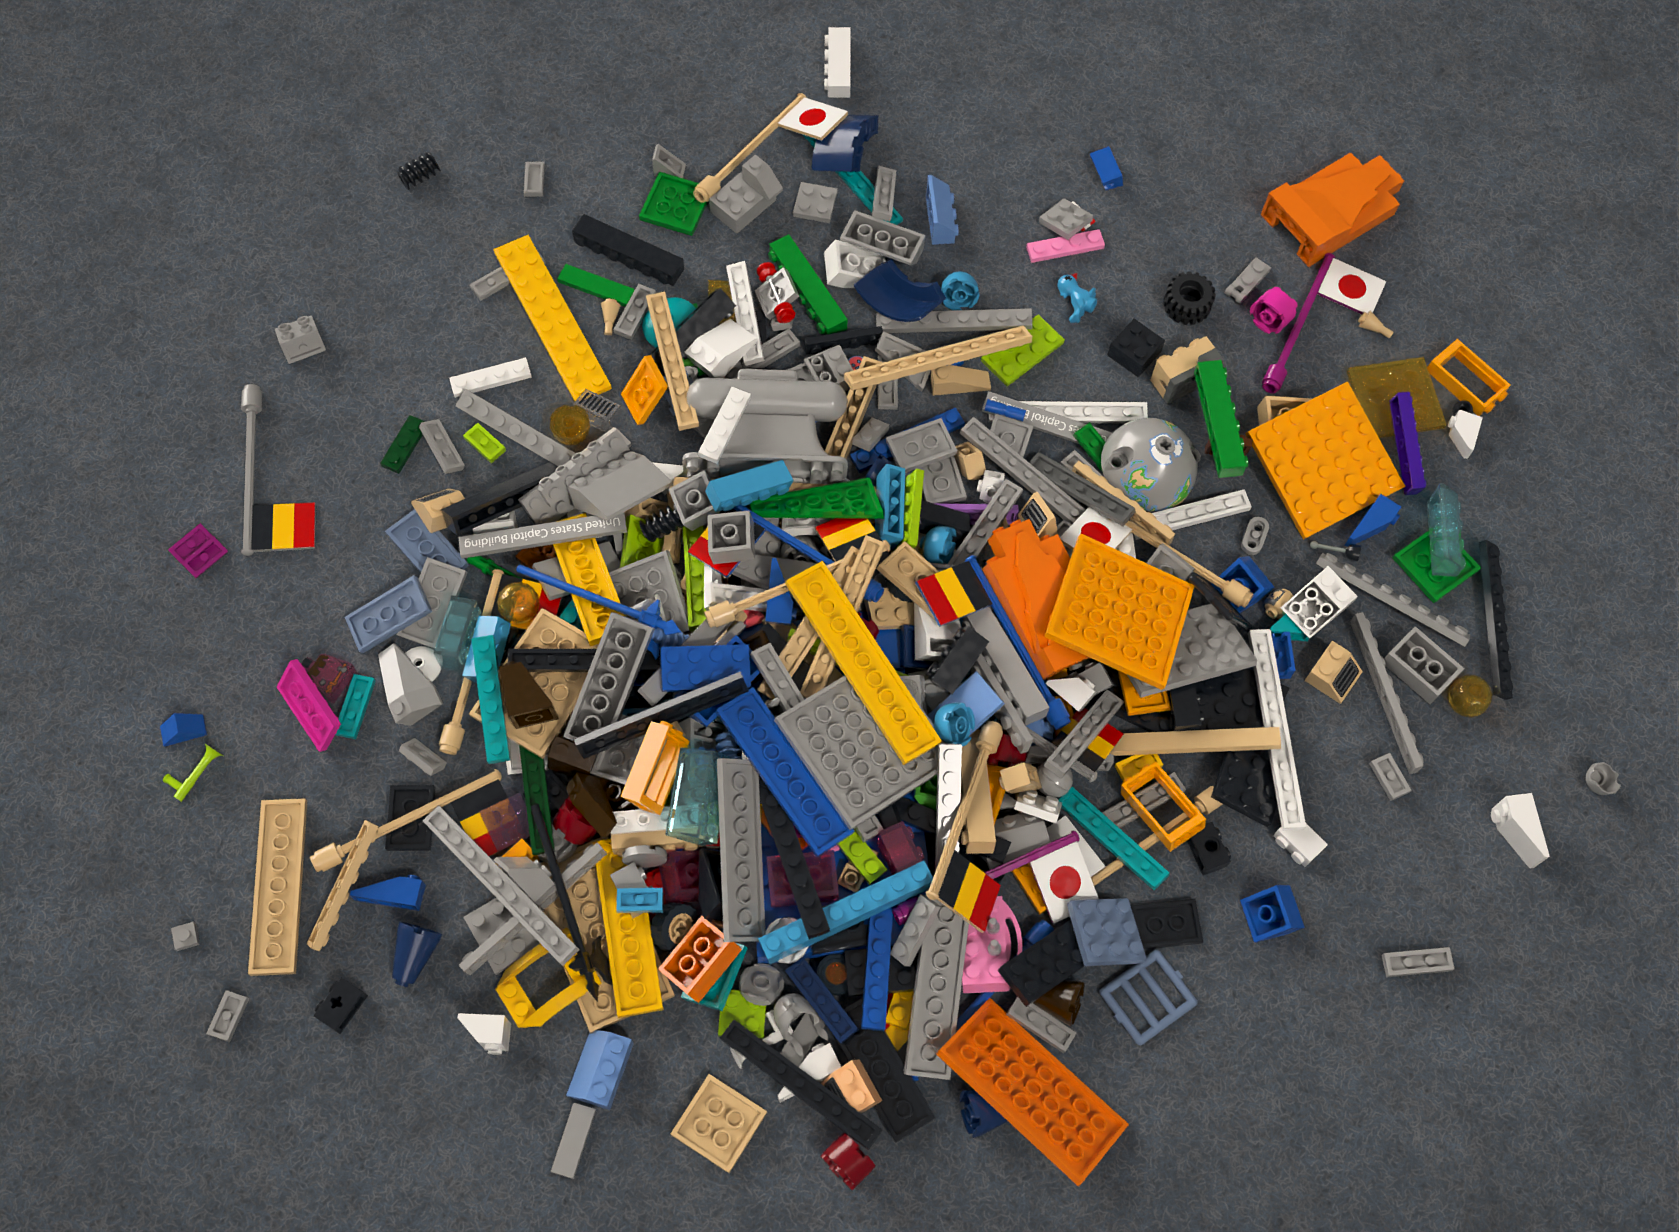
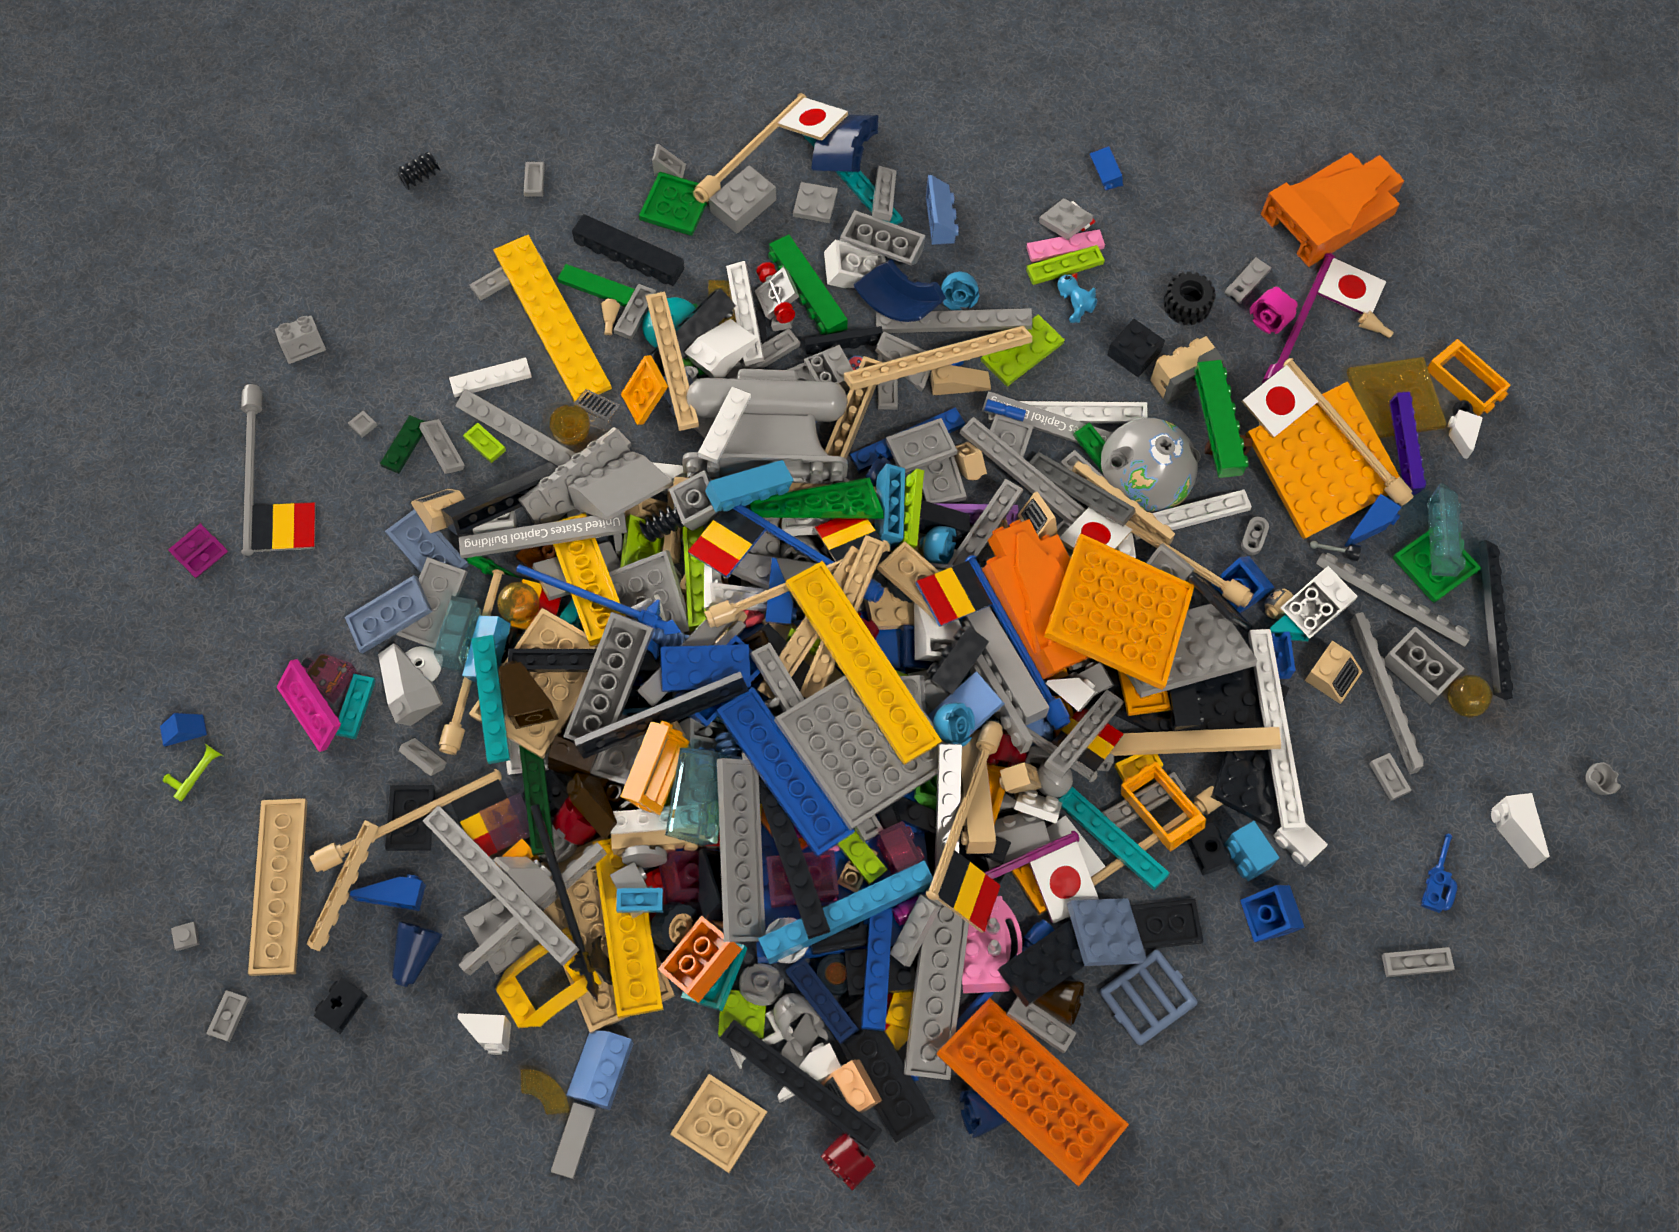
(362, 424): none -> light grey tile
(546, 1090): none -> clear yellow tile
(731, 537): light grey brick -> none
(761, 178): light grey slope -> none
(838, 62): white brick -> none
(870, 434): light grey plate -> none
(989, 485): white brick -> none
(1065, 264): none -> lime plate
(1251, 851): none -> dark azure brick
(1289, 396): none -> flag
(1437, 880): none -> blue piece

